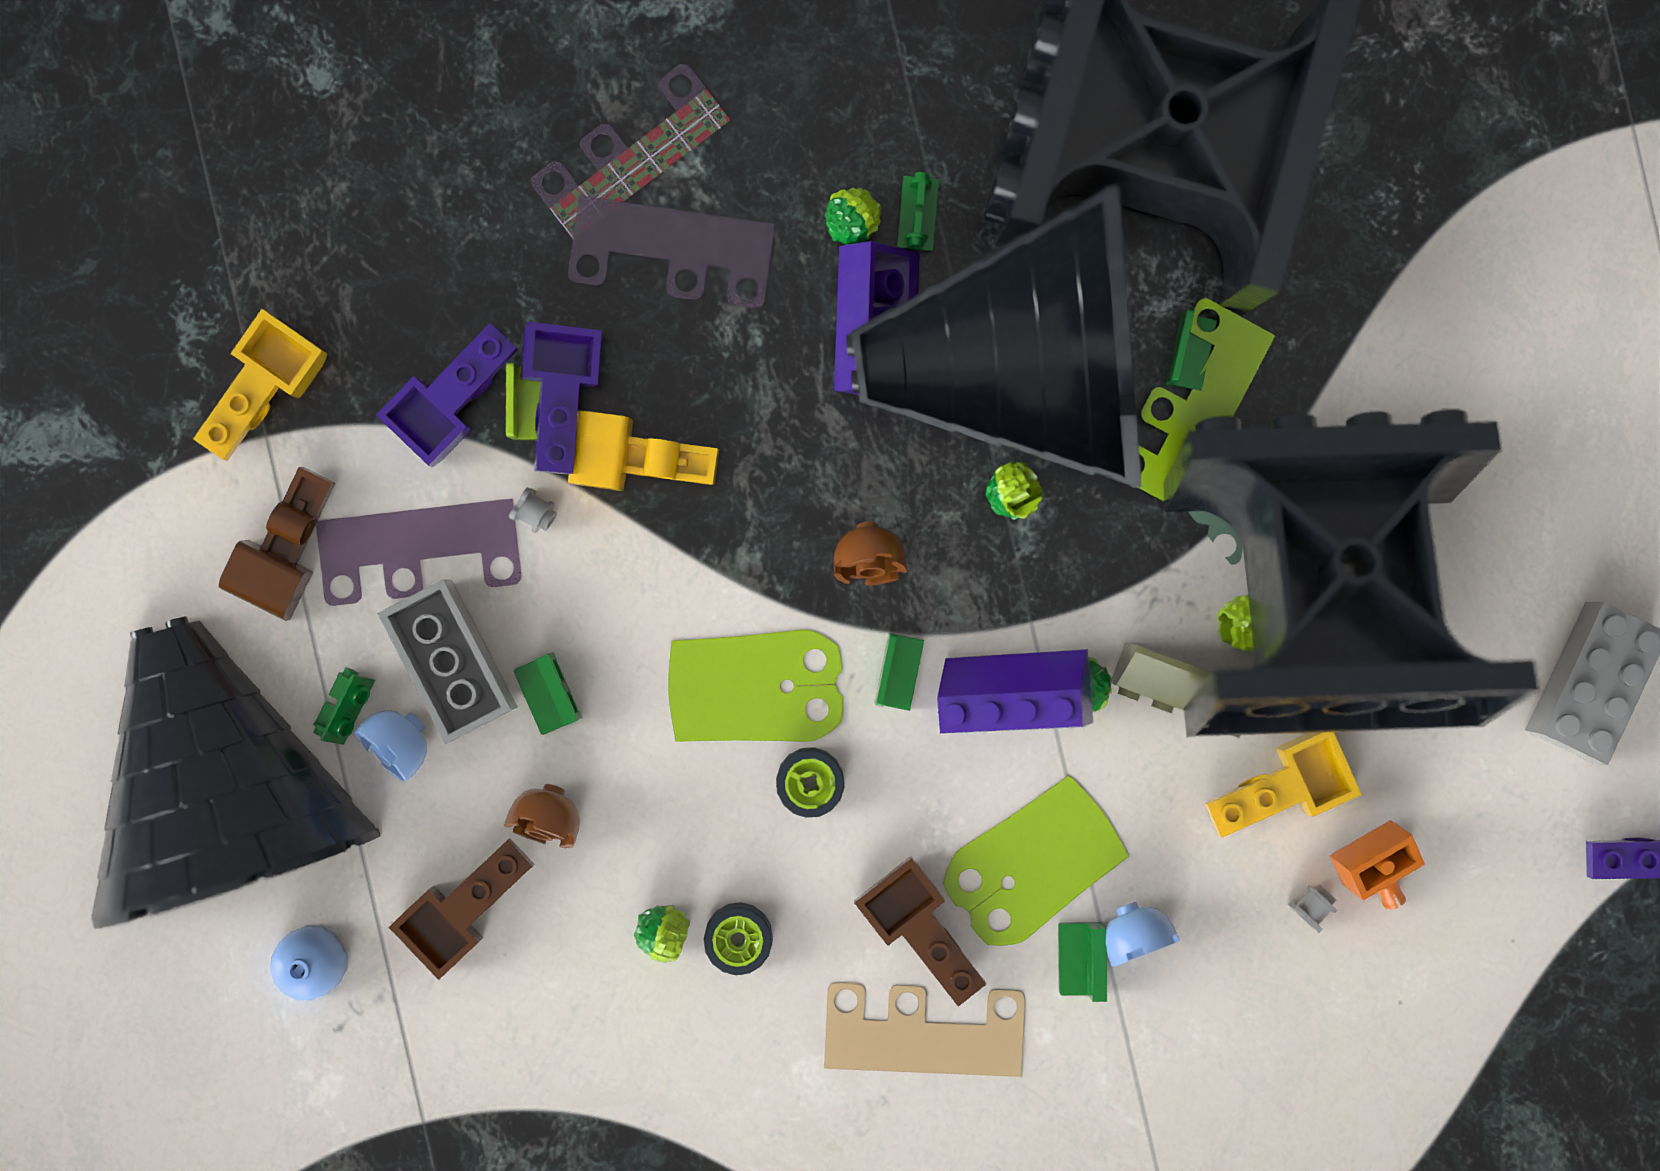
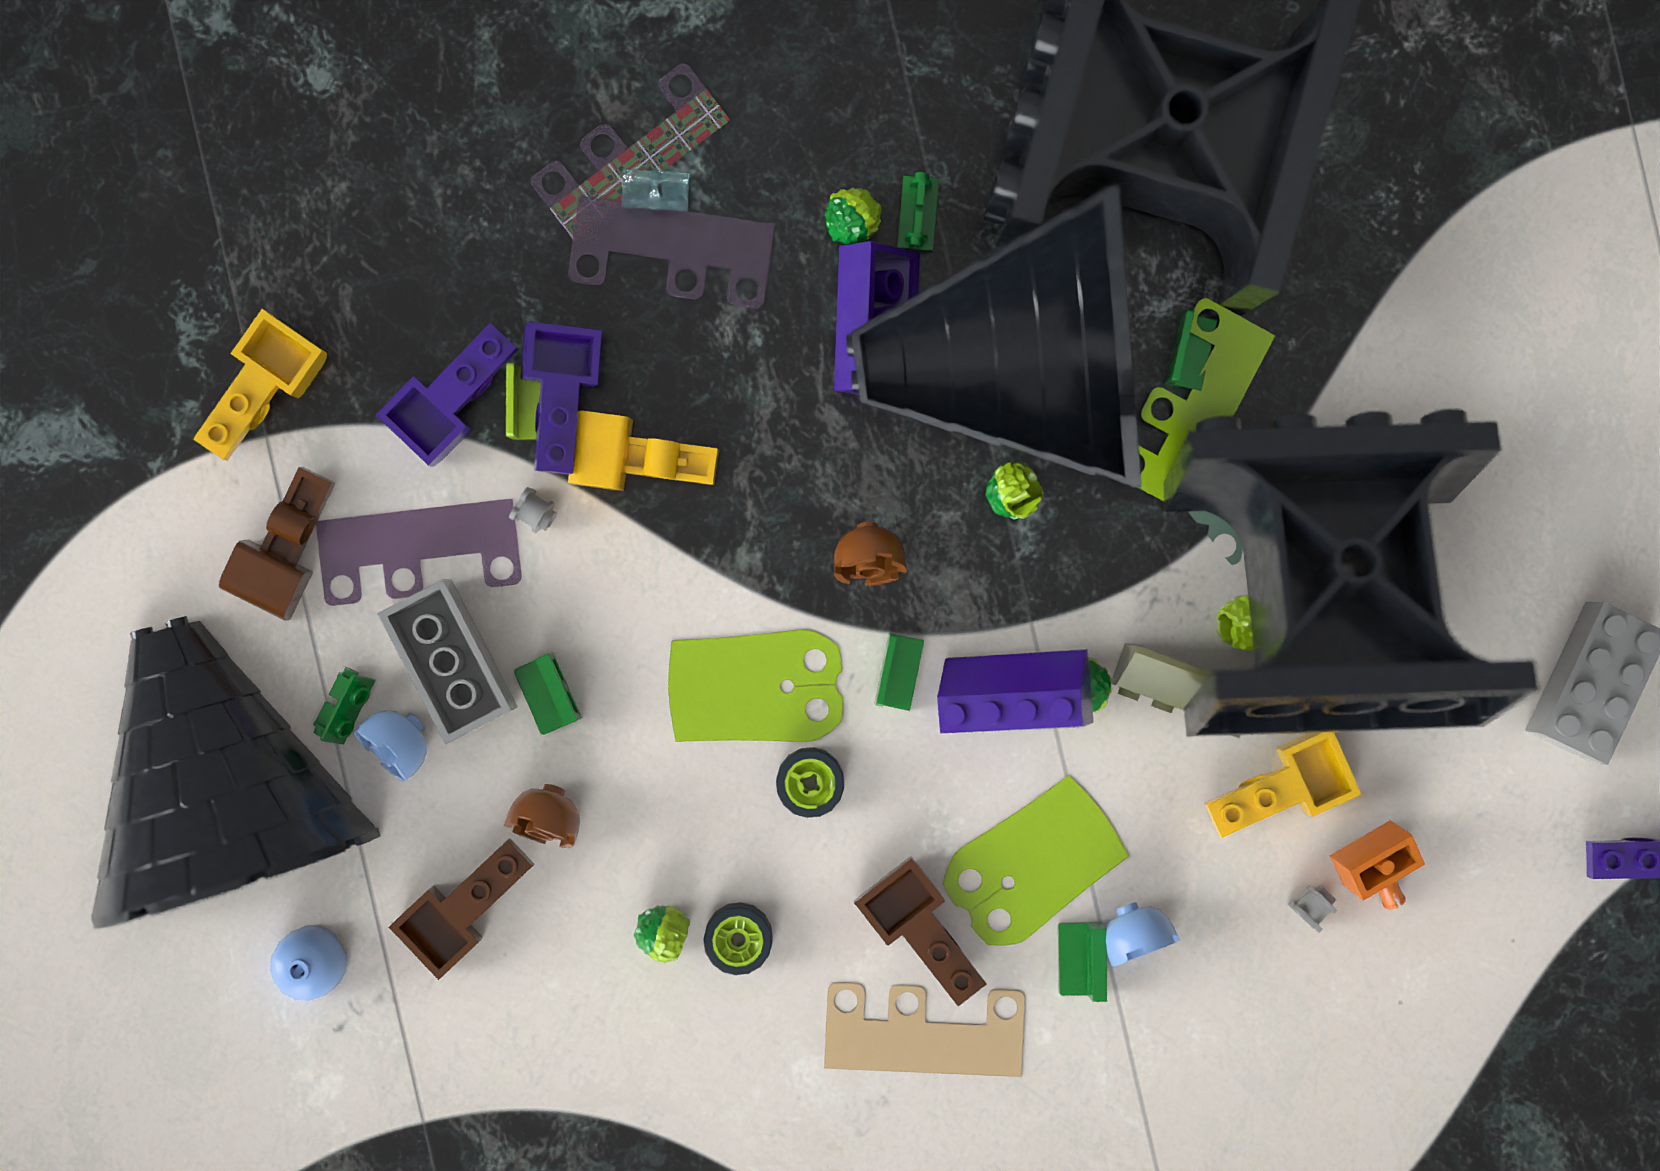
(637, 185): none -> clear light blue hips

